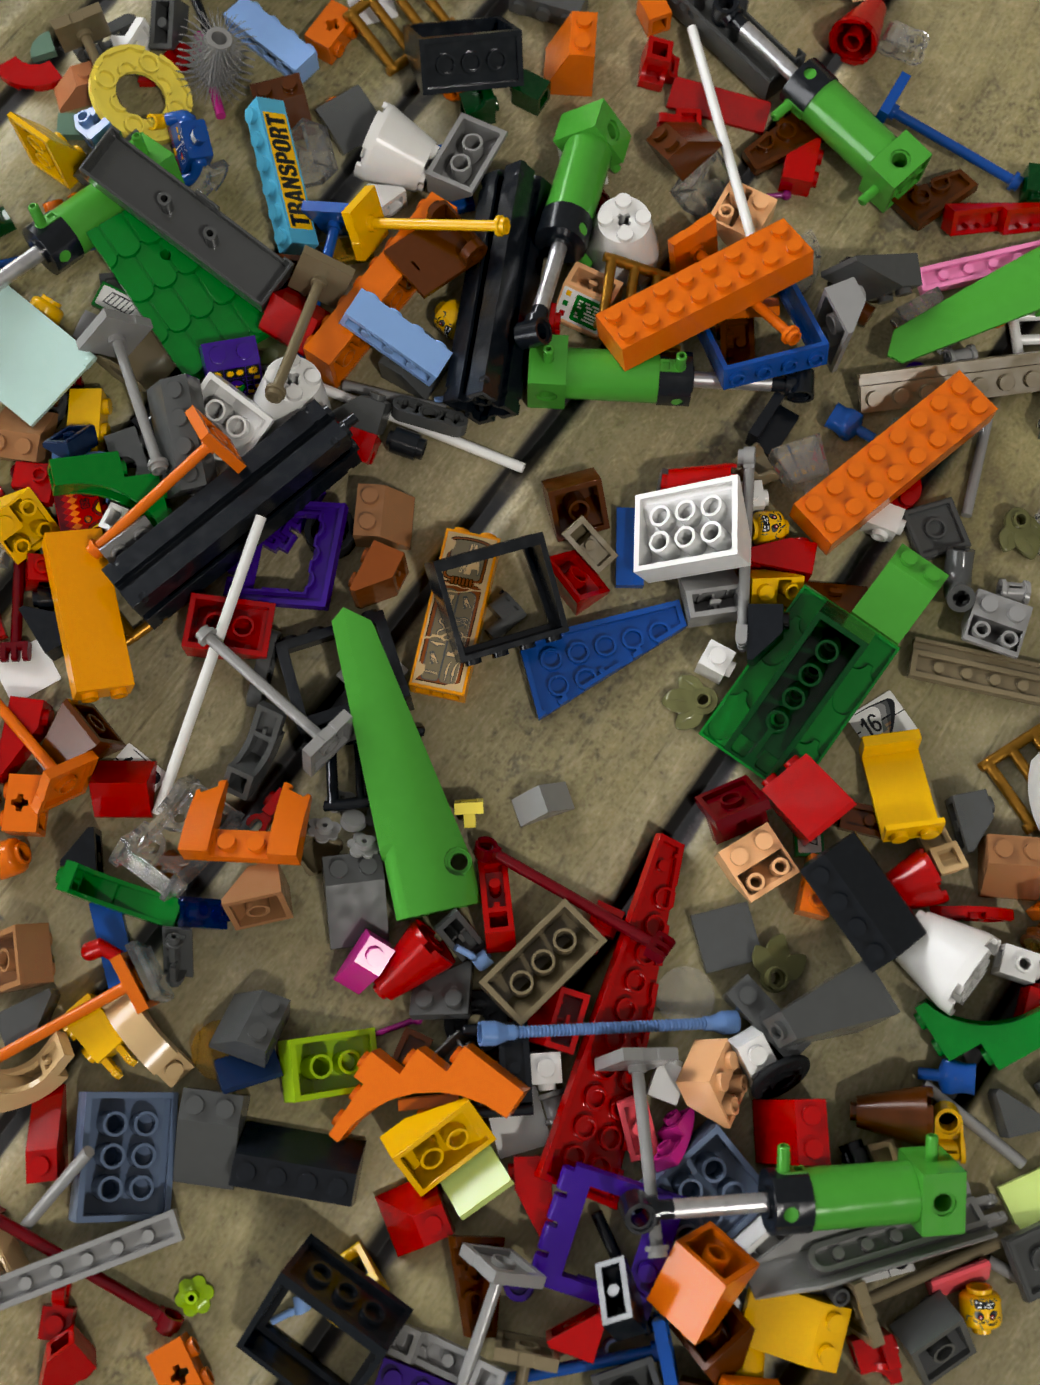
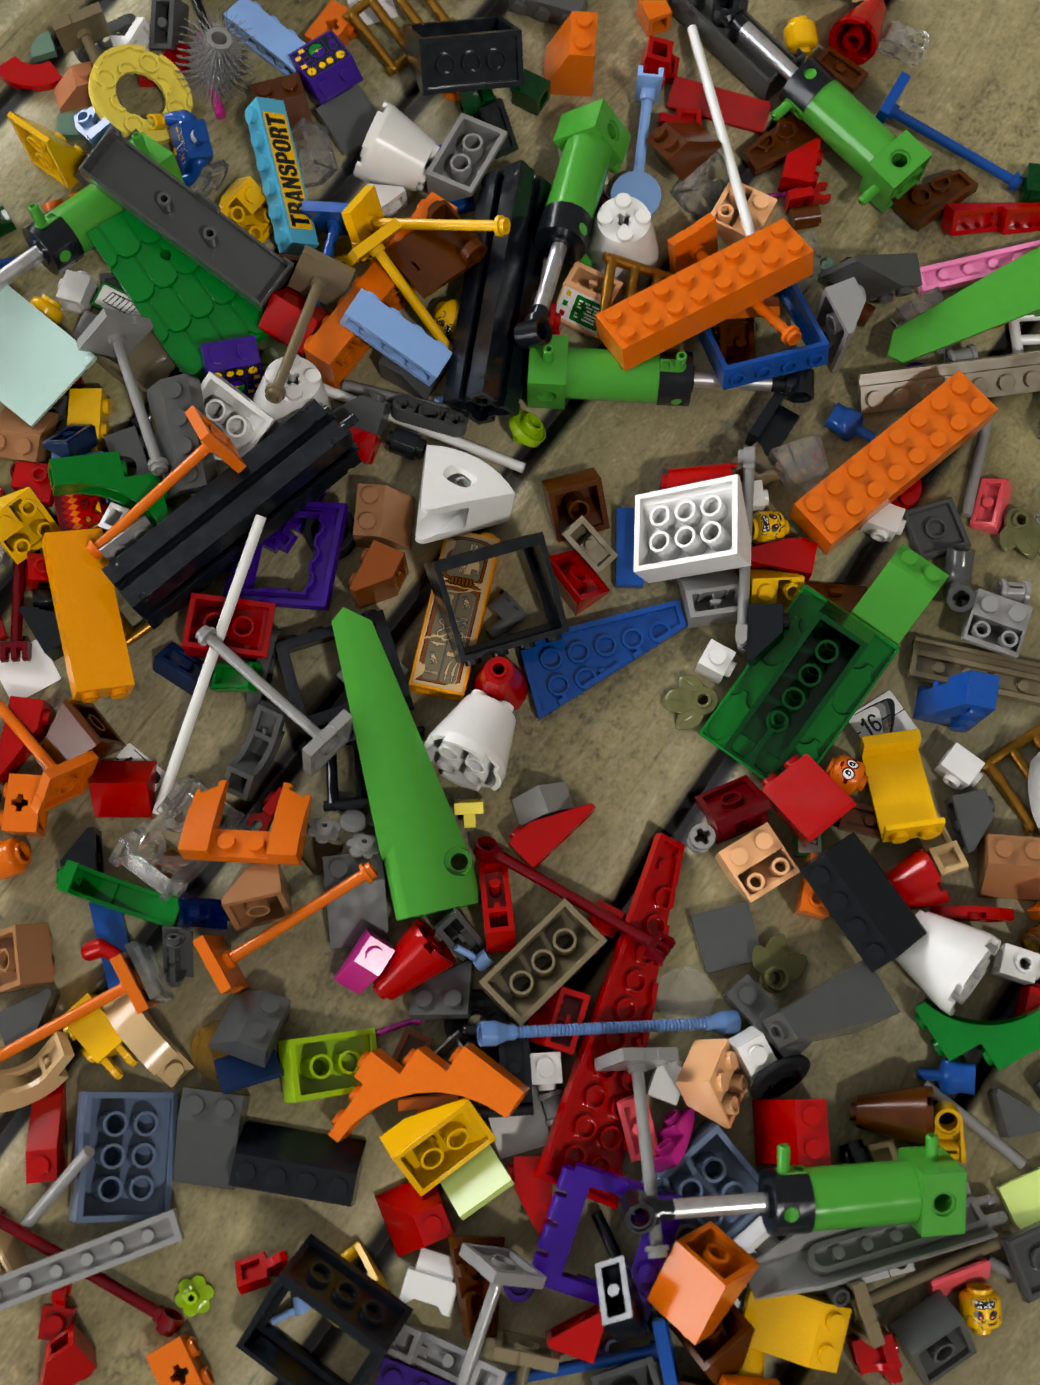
(76, 291): none -> white brick
(178, 667): none -> dark blue slope
(223, 962): none -> orange tile
(230, 680): none -> green tile
(247, 207): none -> yellow slope
(256, 1270): none -> red plate
(325, 67): none -> dark purple slope
(374, 246): none -> yellow tile
(431, 1281): none -> white piece
(459, 495): none -> white piece
(474, 742): none -> white cone
(496, 115): none -> black tile
(502, 681): none -> red cone
(527, 429): none -> lime plate
(546, 834): none -> red slope
(637, 182): none -> light blue piece
(701, 829): none -> light grey bush
(800, 34): none -> yellow head
(804, 217): none -> reddish brown piece
(806, 196): none -> red plate
(825, 263): none -> sand green tile
(847, 72): none -> reddish brown plate
(847, 773): none -> orange head
(958, 703): none -> blue wedge
(959, 767): none -> white brick
(991, 505): none -> coral slope

